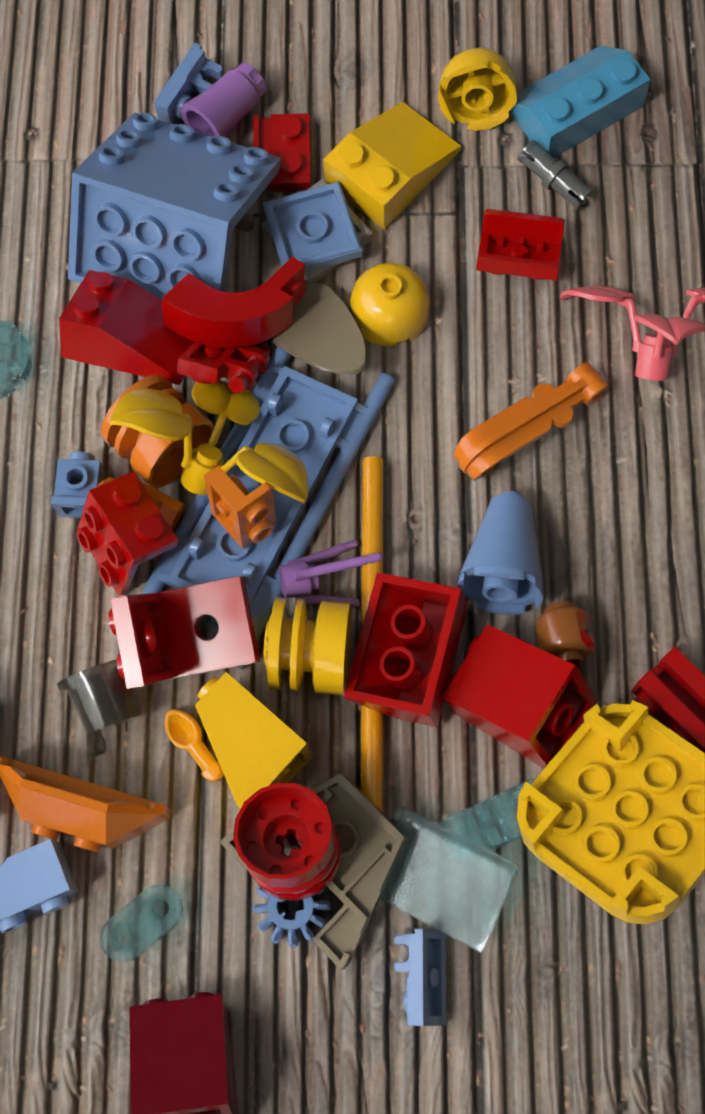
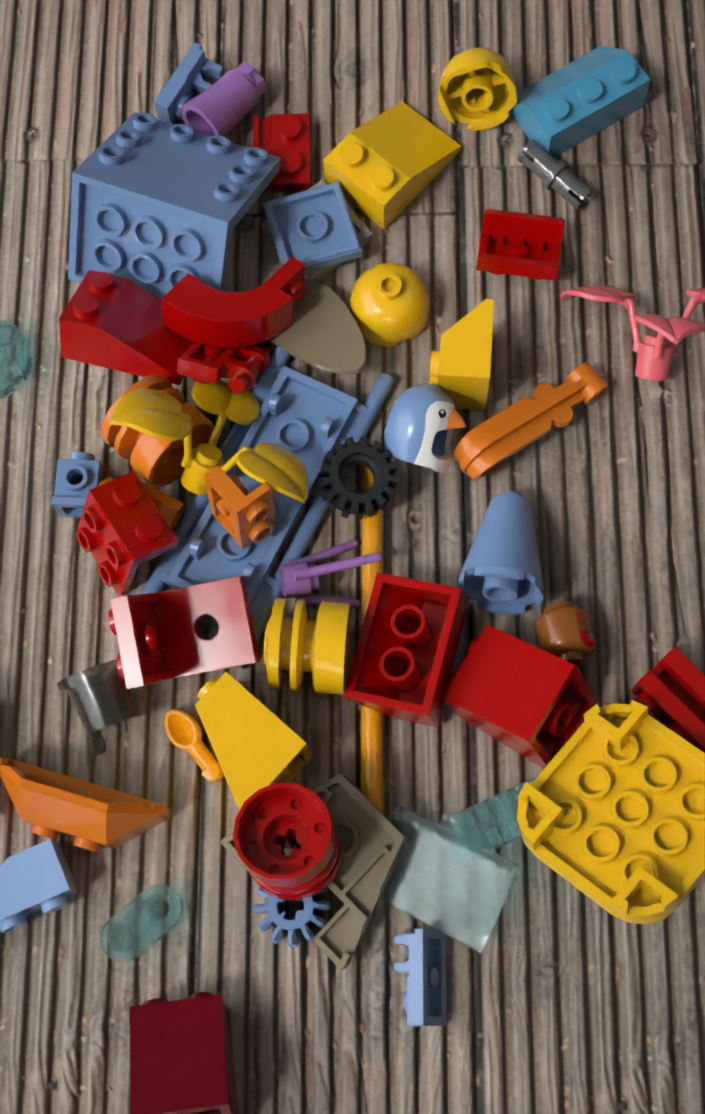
(368, 456): none -> black tyre
(422, 427): none -> medium blue piece
(465, 359): none -> yellow slope

